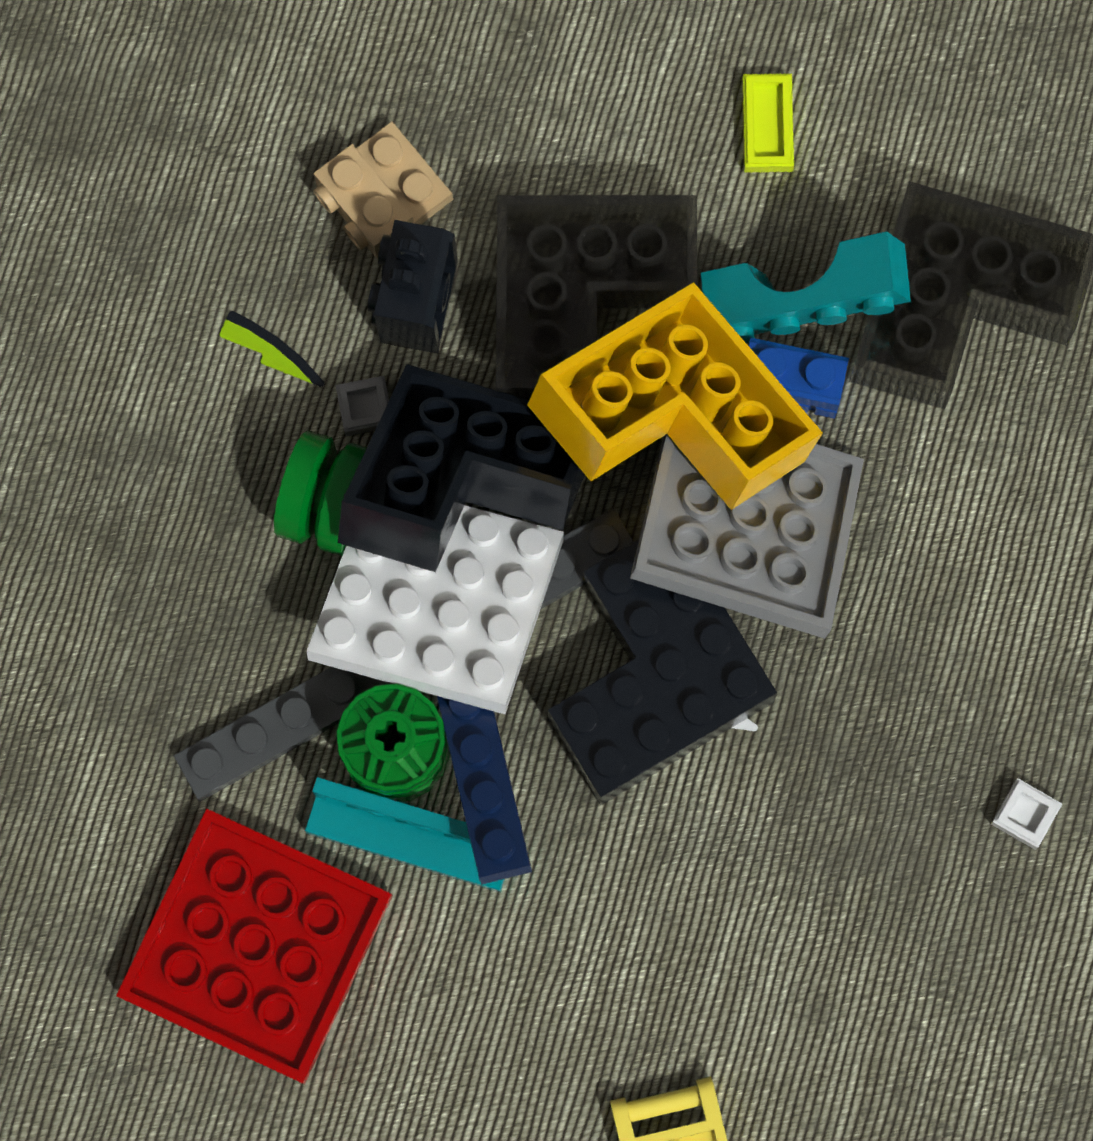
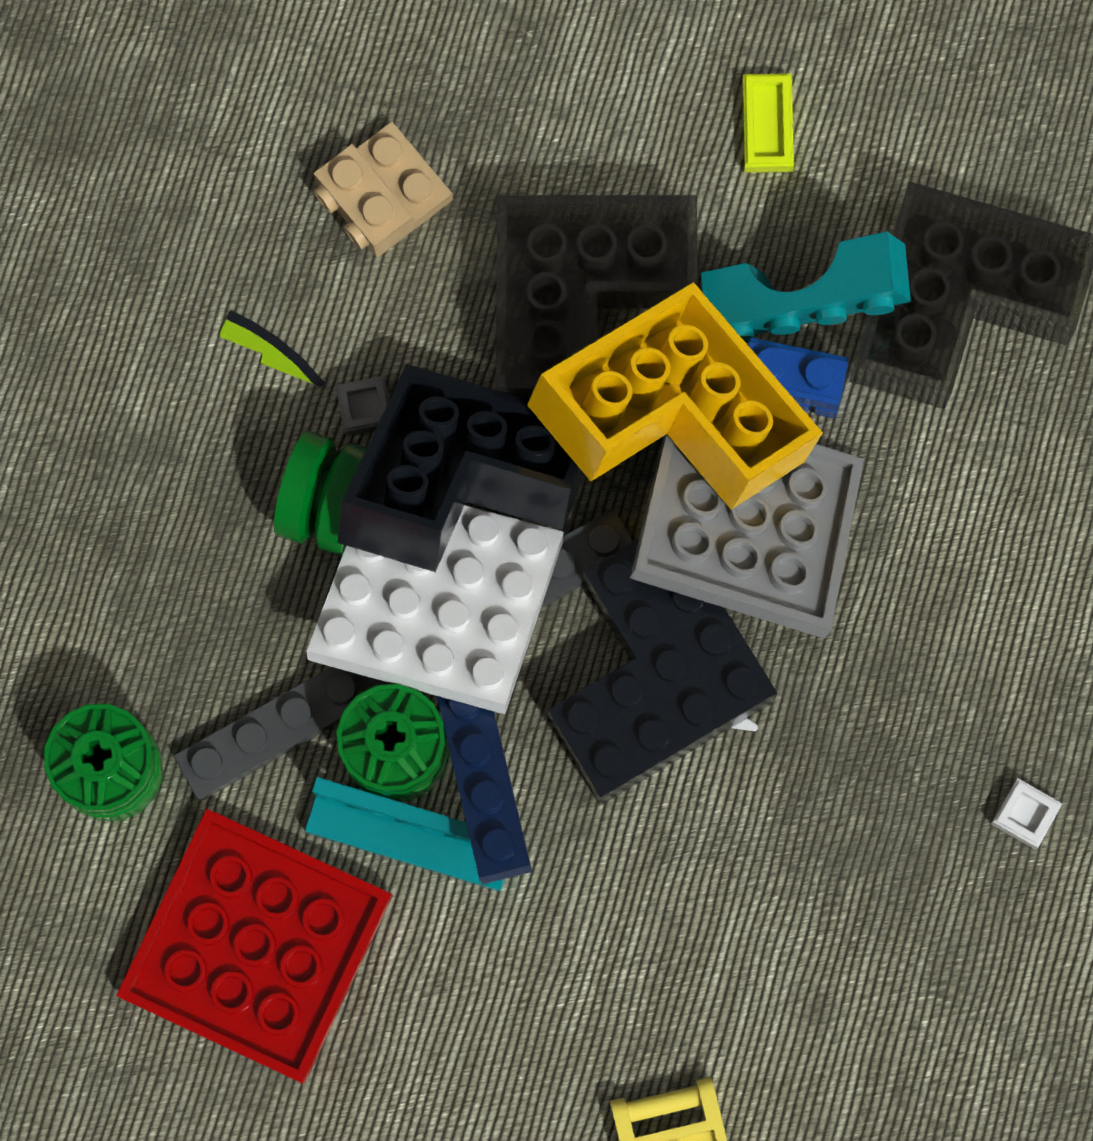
(128, 778): none -> green wheel
(414, 286): black hinge -> none

